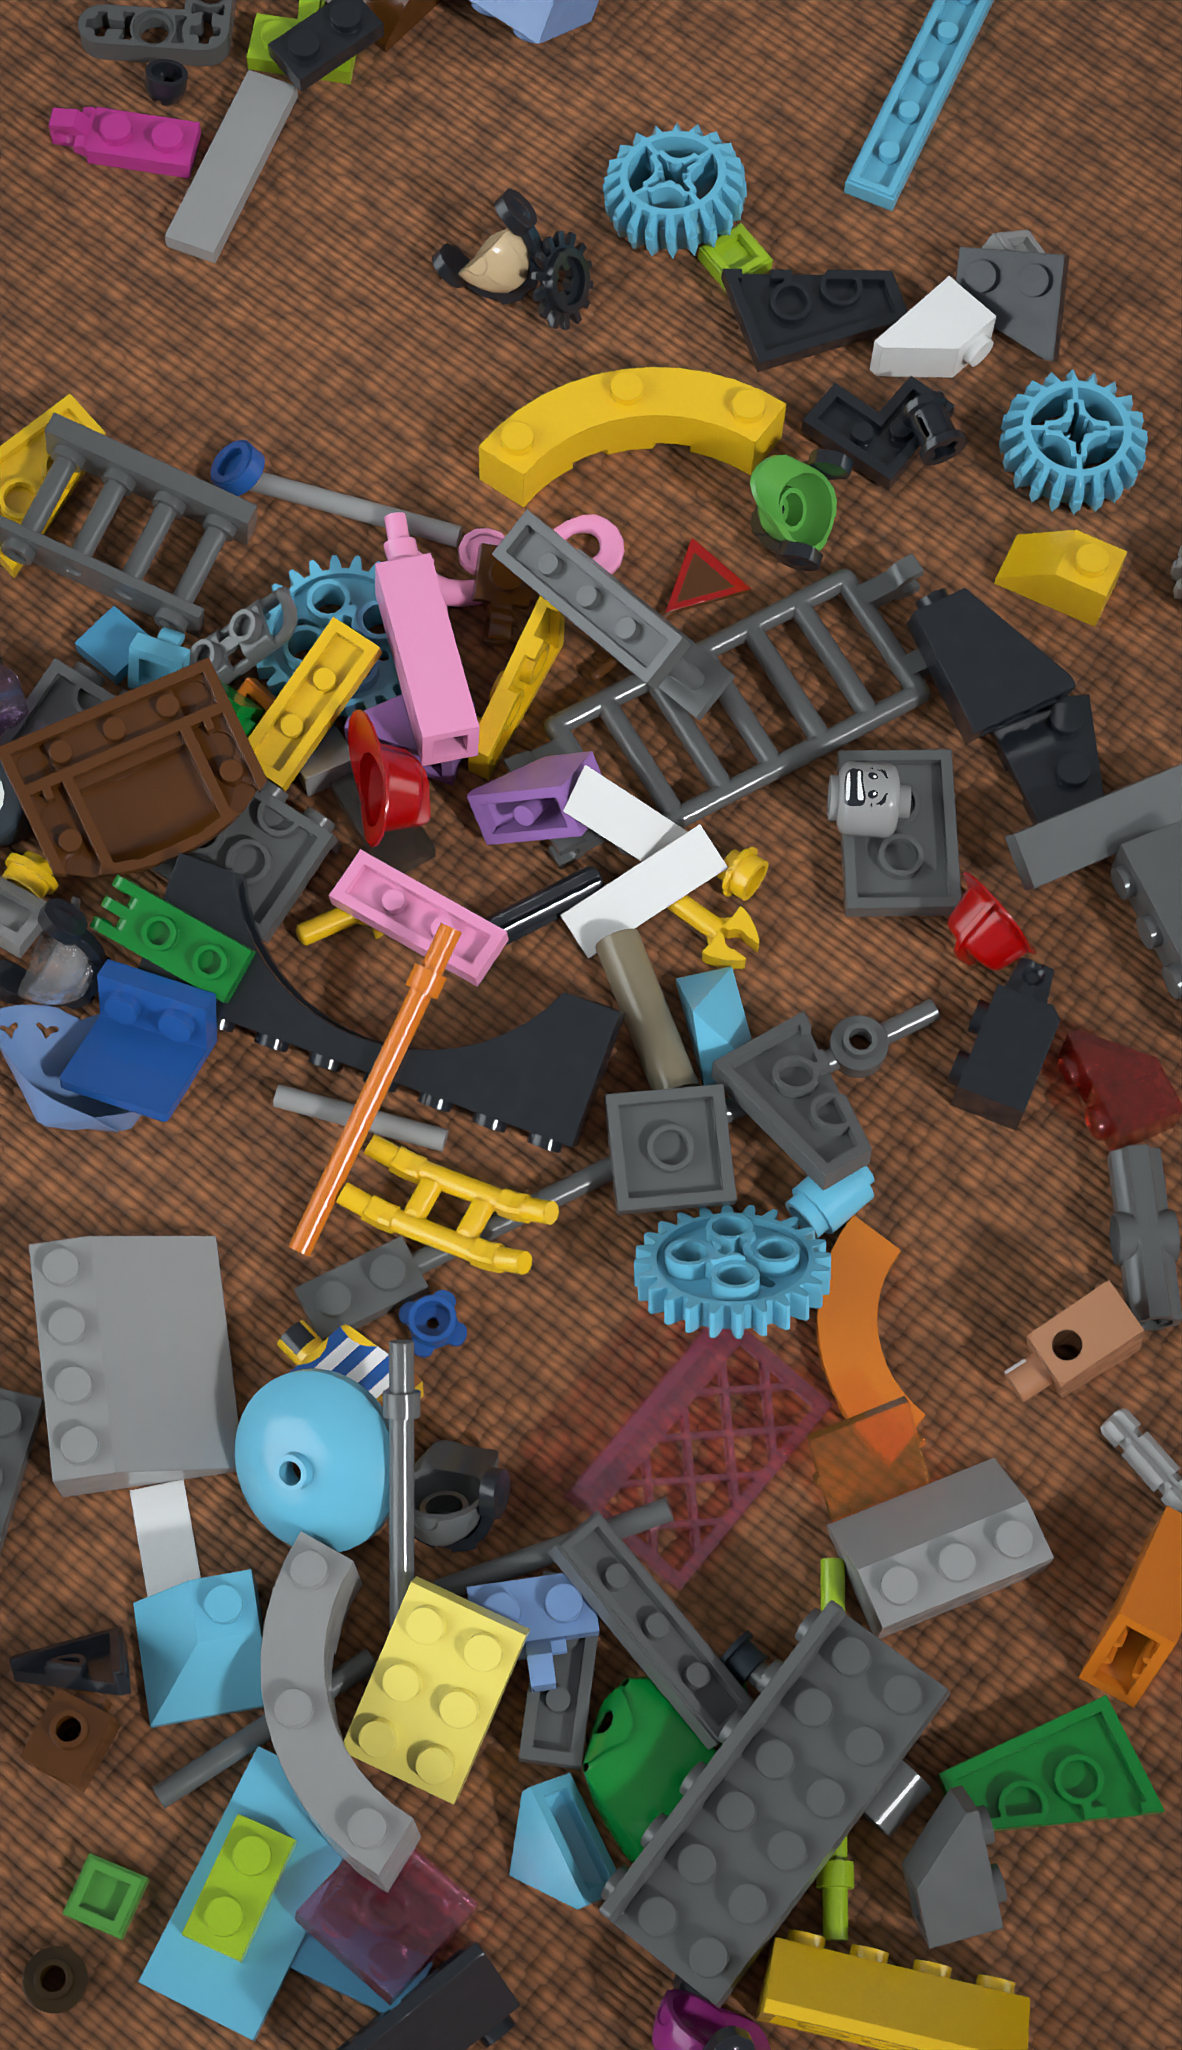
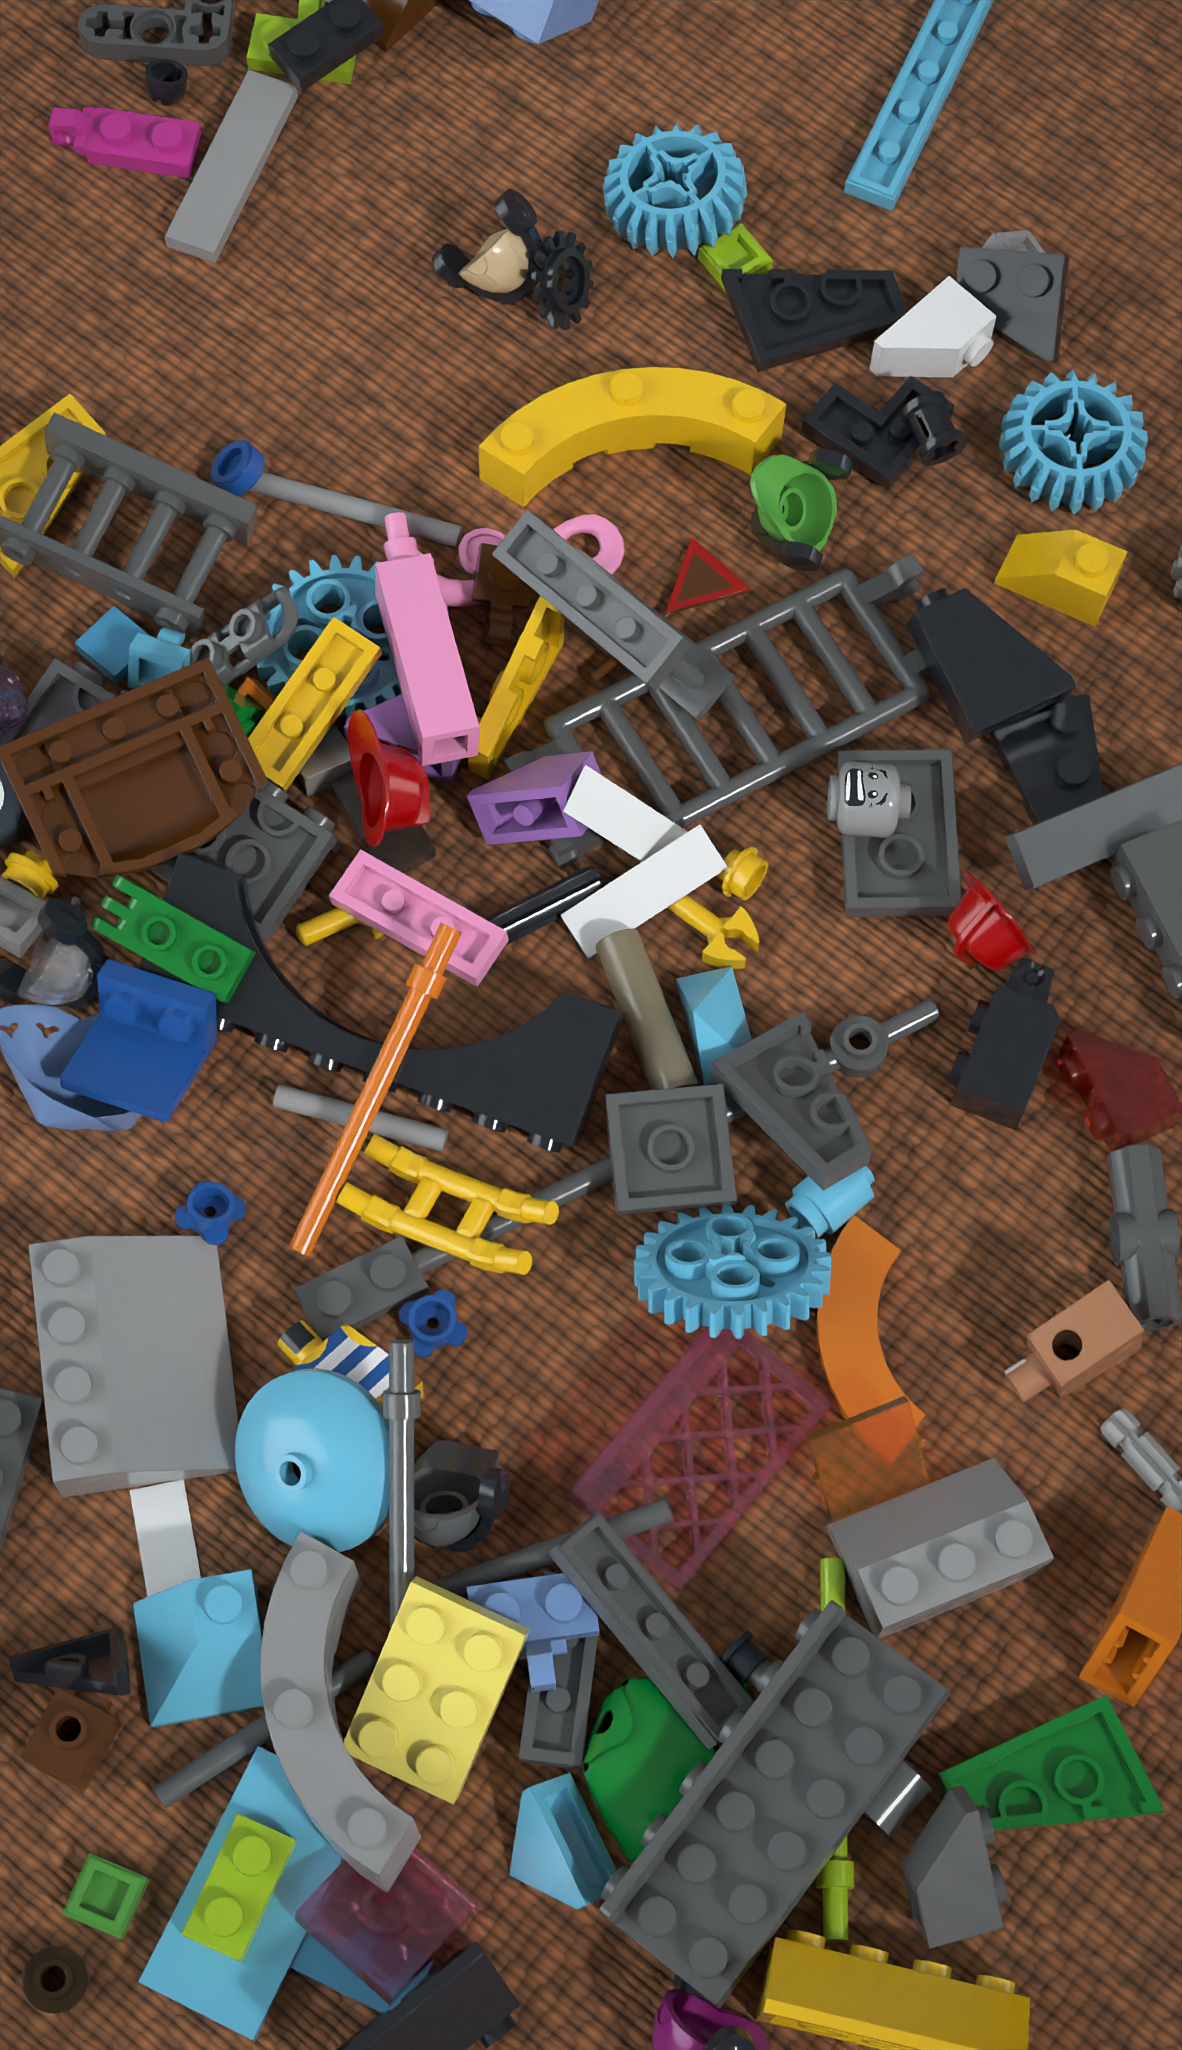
(210, 1196): none -> blue plate

